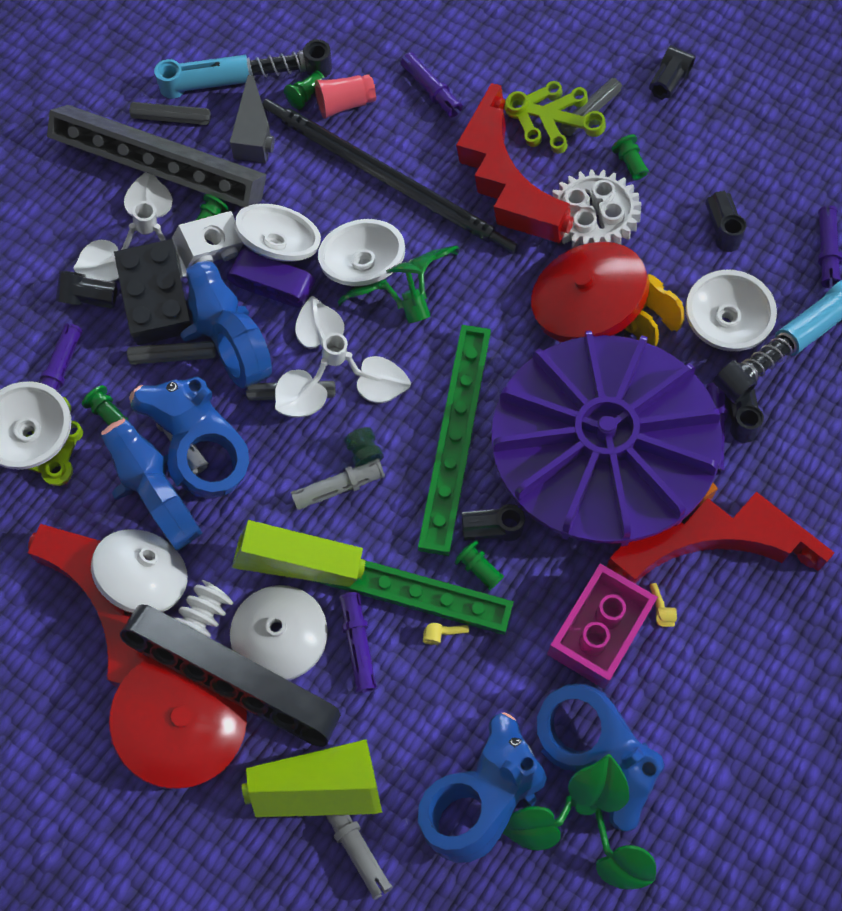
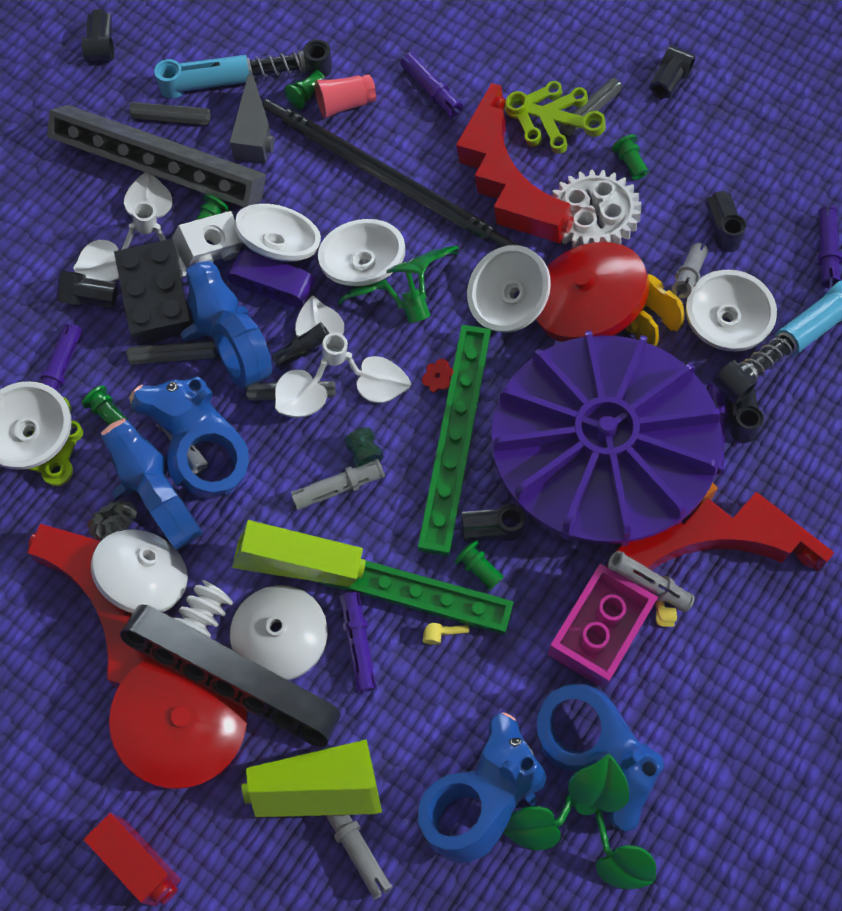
(98, 40): none -> black piece
(111, 519): none -> dark grey gear
(133, 860): none -> red brick
(300, 346): none -> black pin
(438, 376): none -> red plant
(498, 279): none -> white dish
(677, 597): none -> light grey pin
(688, 274): none -> light grey pin

